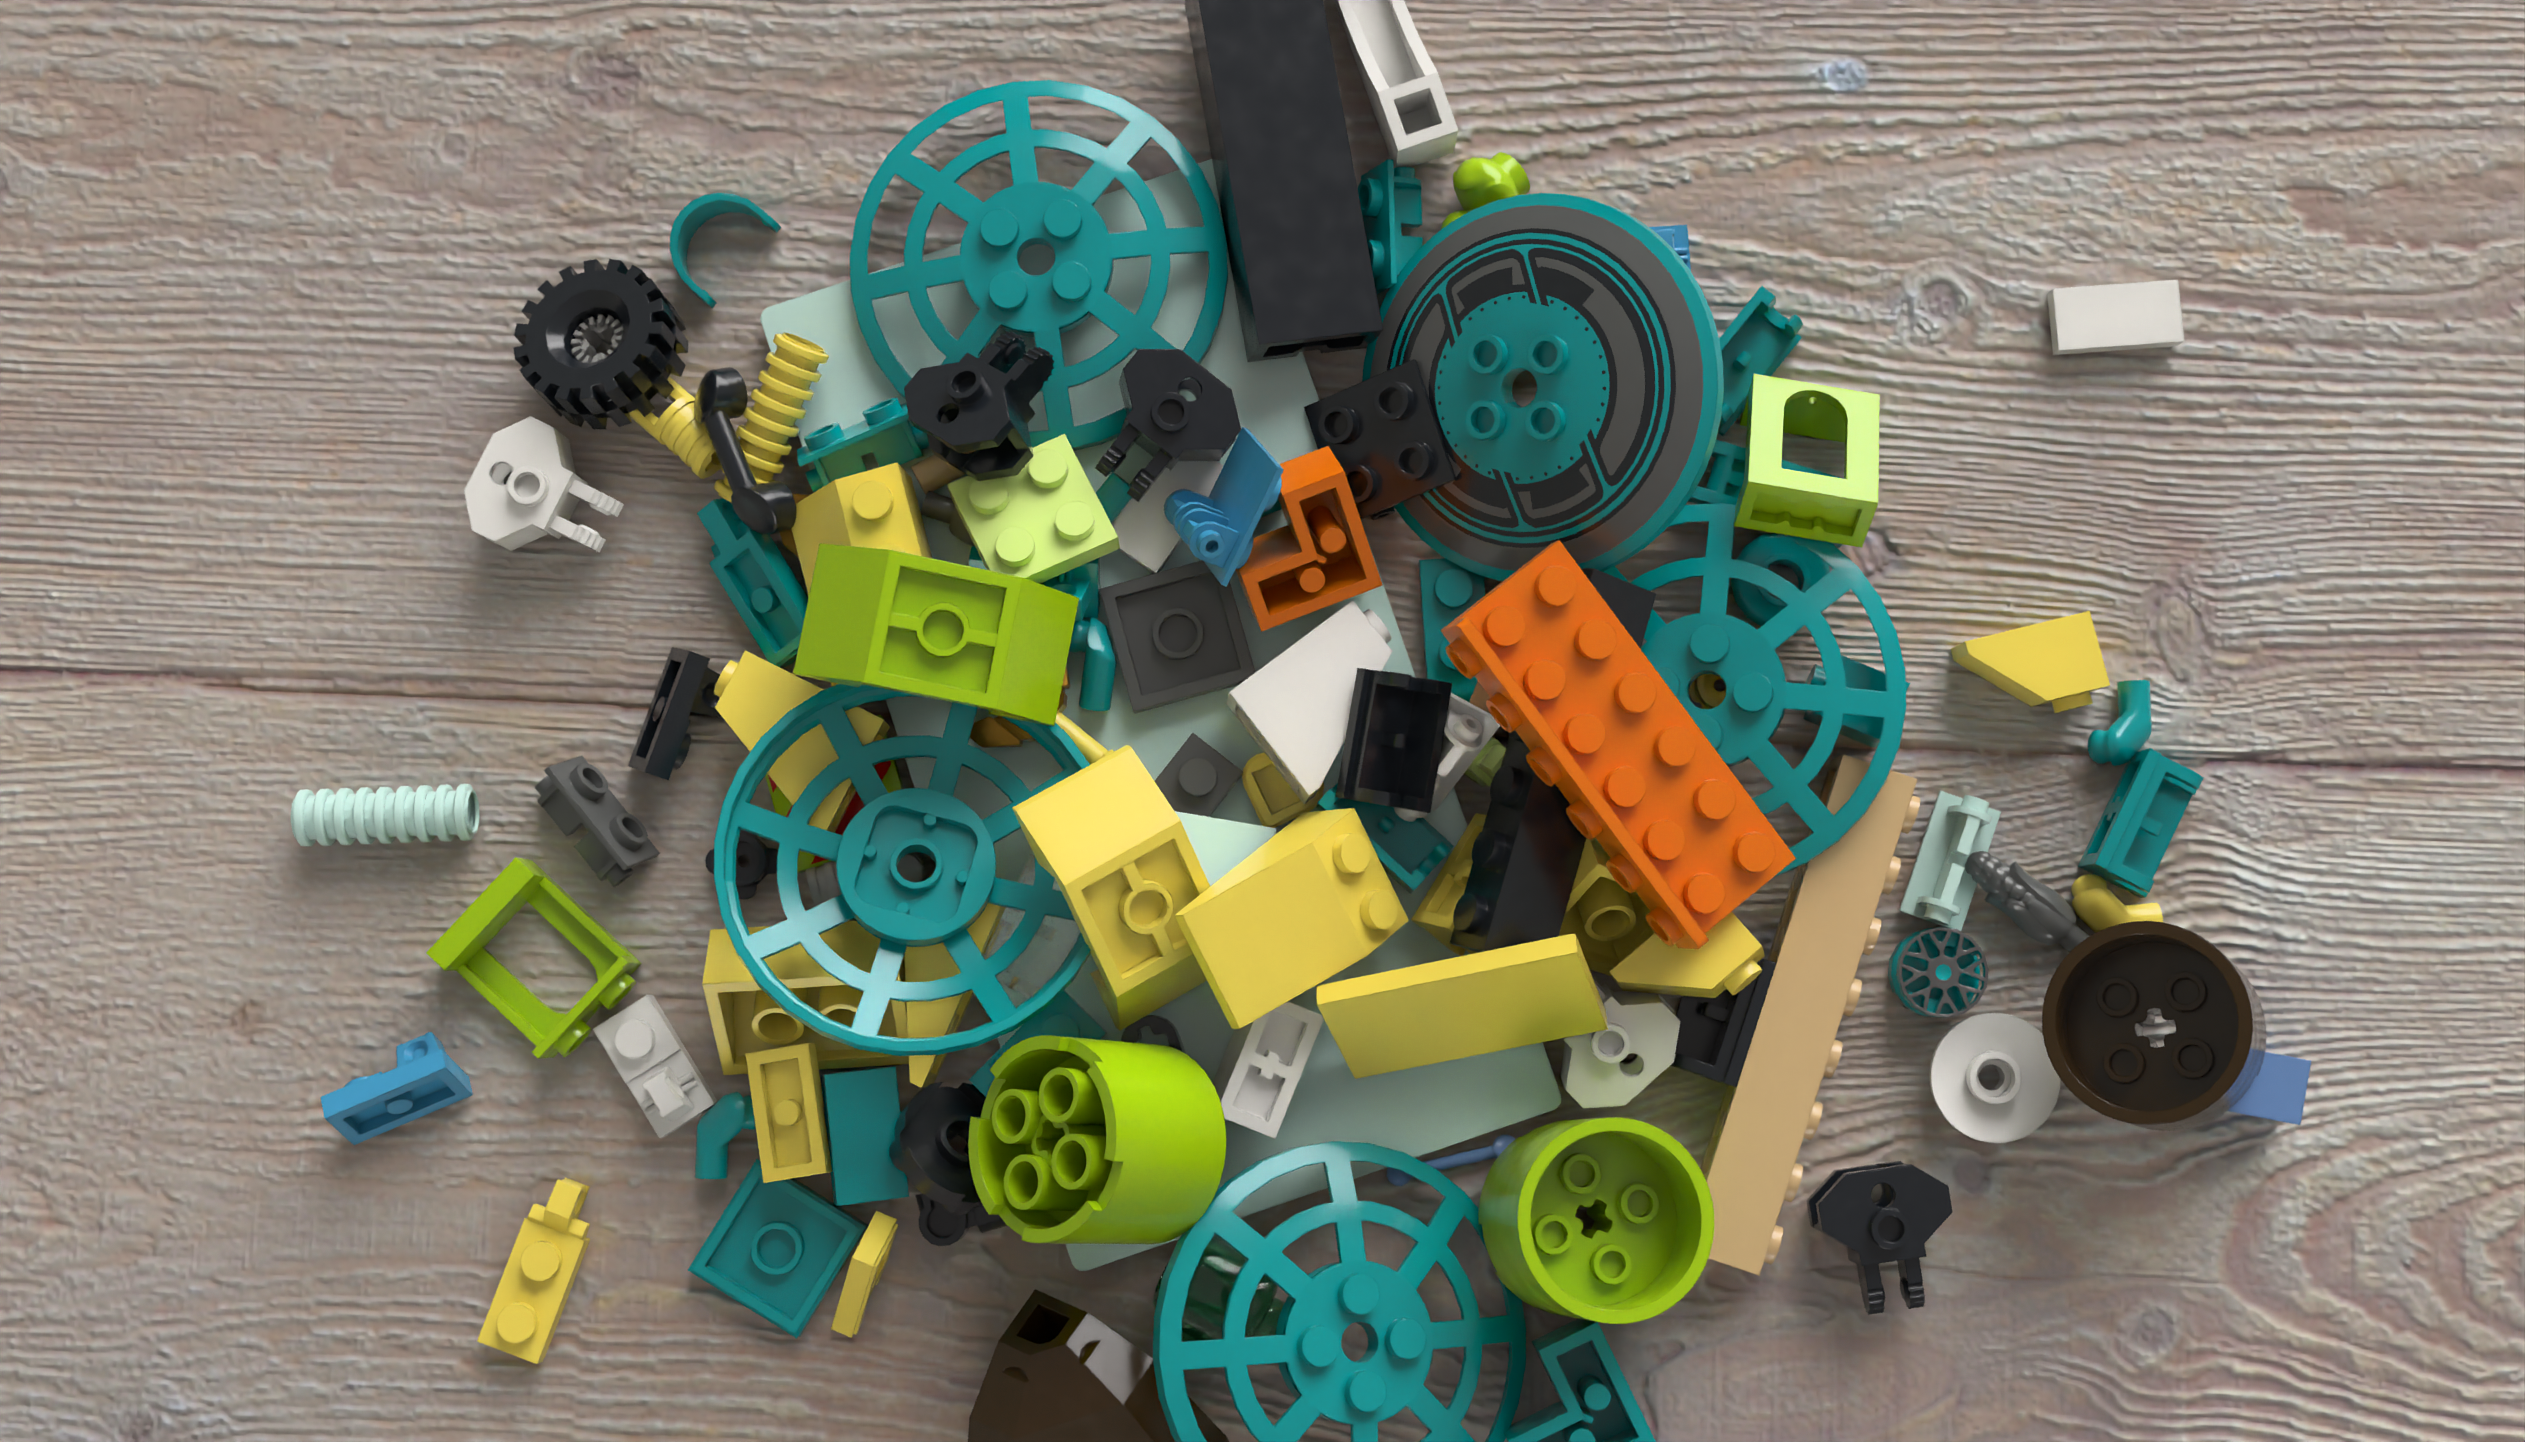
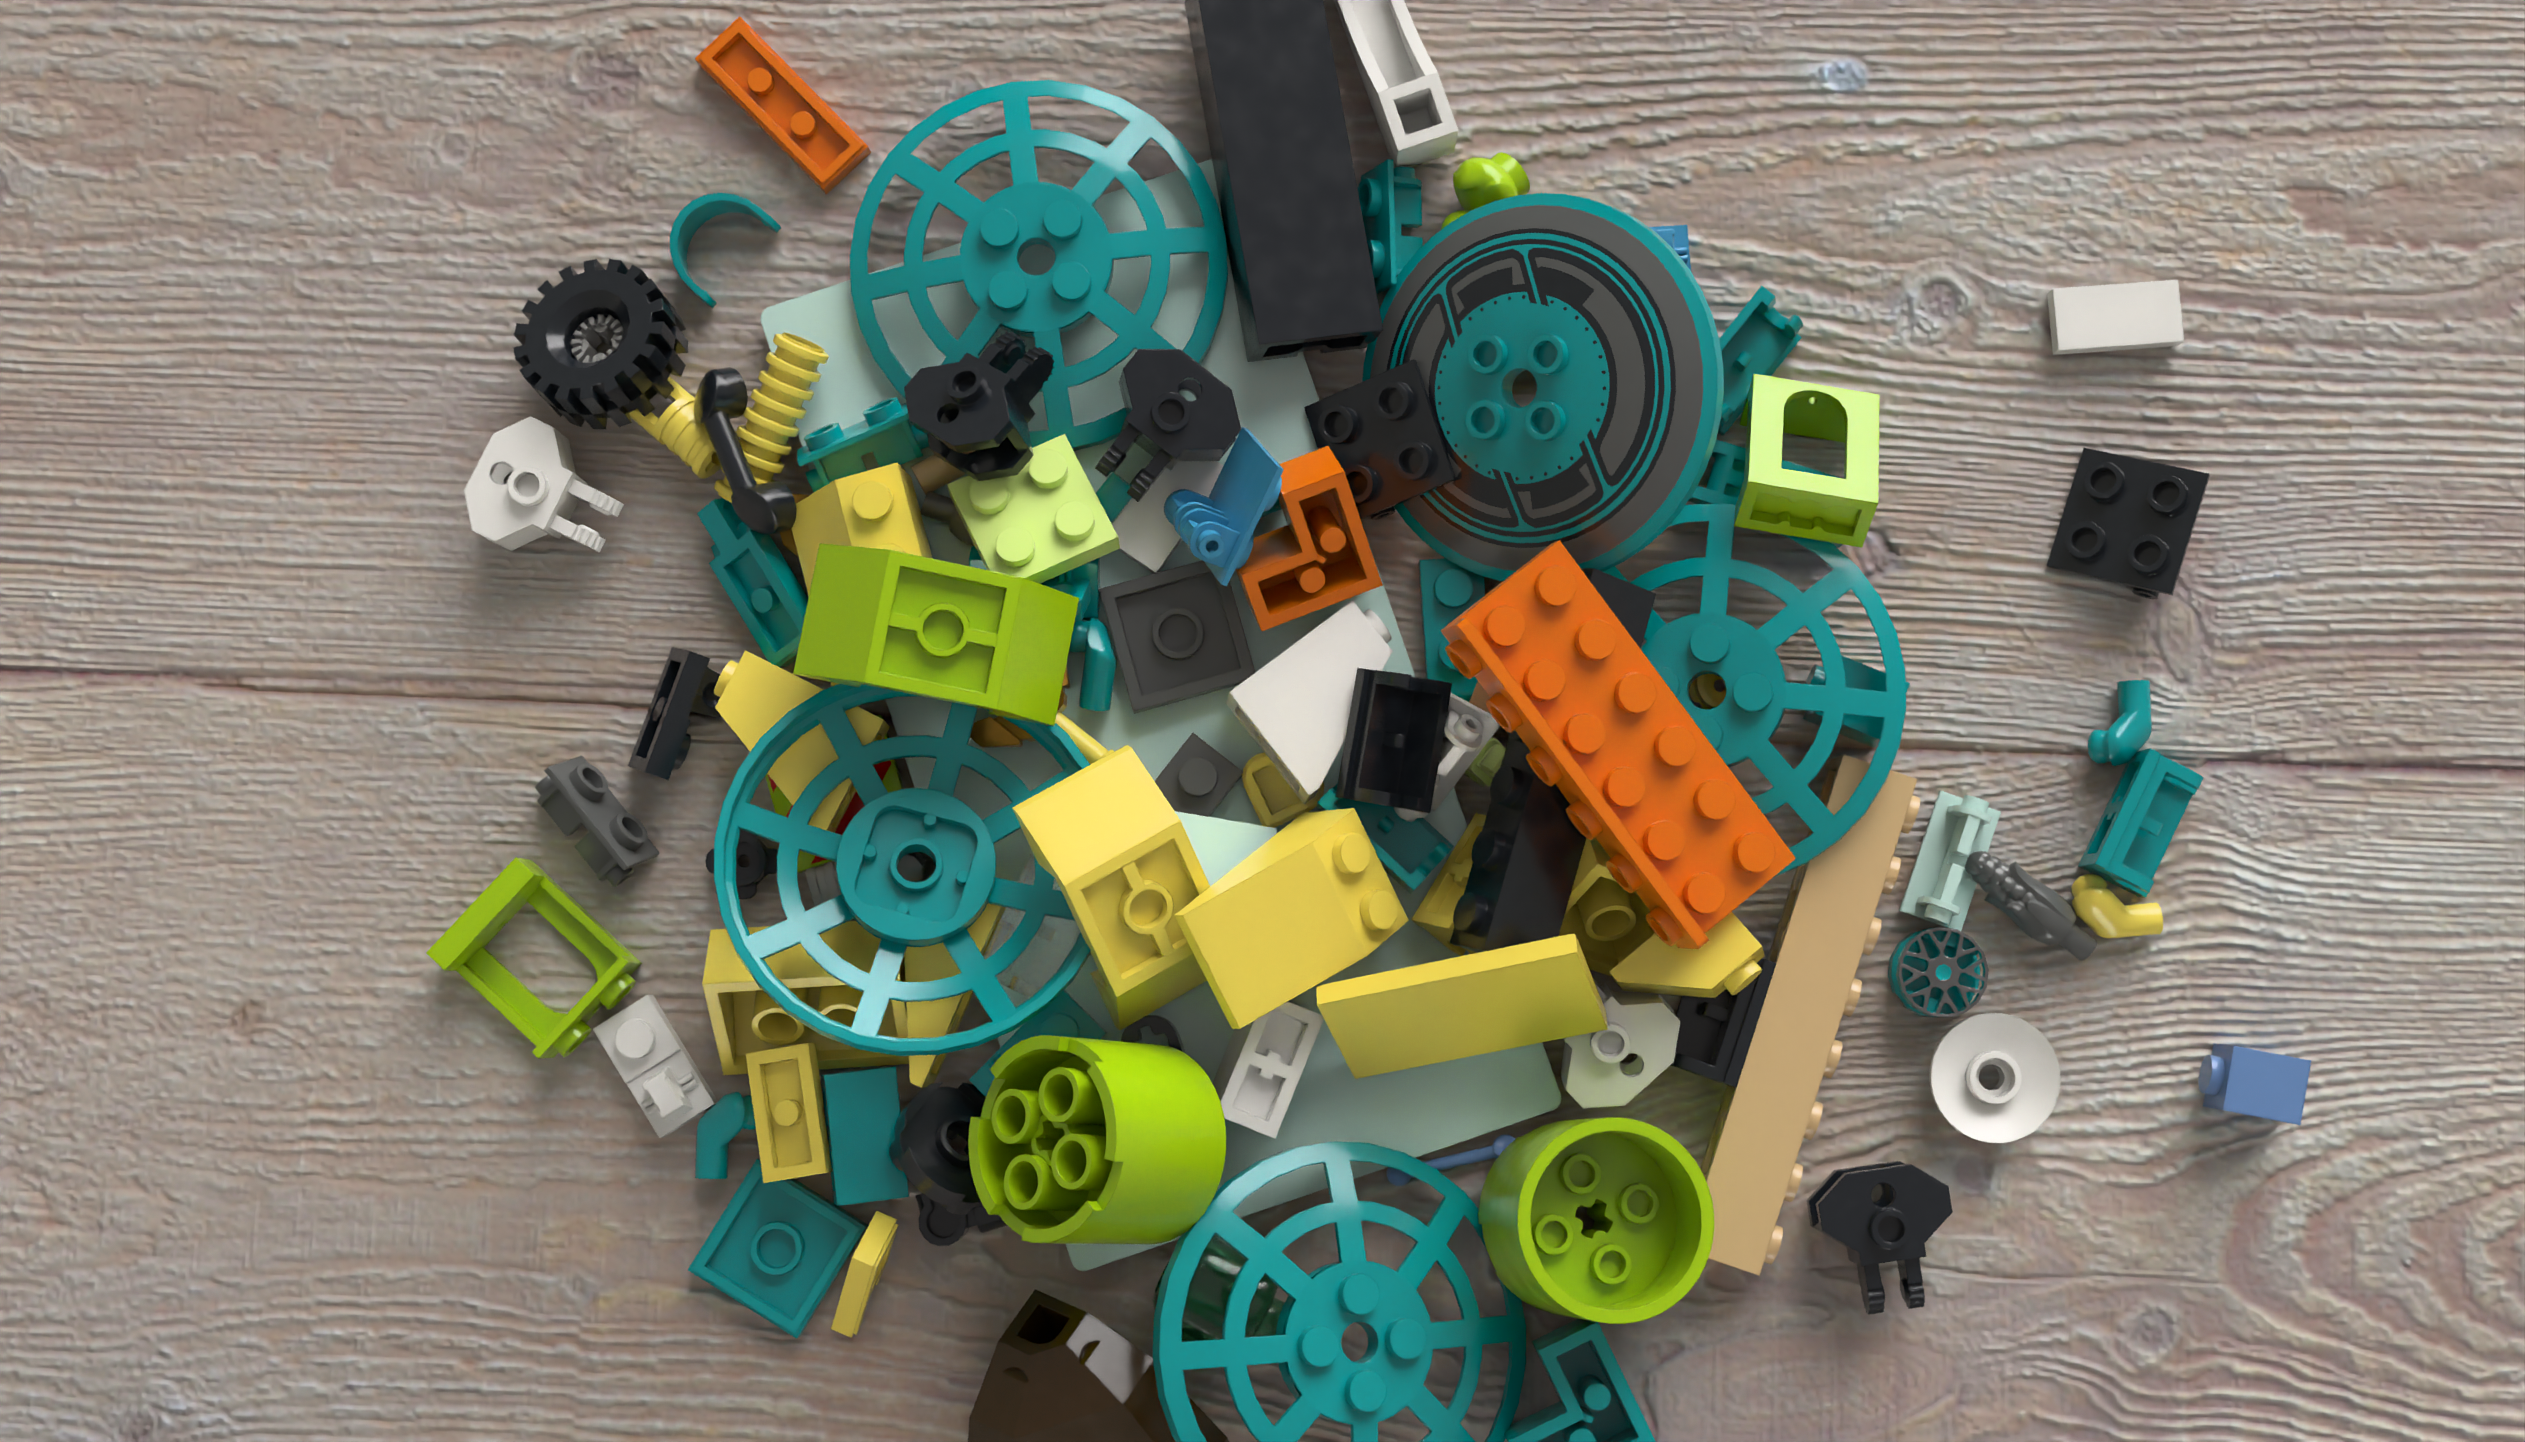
(380, 1102): dark azure hinge -> none
(385, 815): light aqua piece -> none
(539, 1275): light yellow hinge -> none
(783, 105): none -> orange tile
(1772, 550): teal piece -> none
(2041, 662): light yellow slope -> none
(2113, 991): dark brown brick -> none
(2128, 521): none -> black hinge

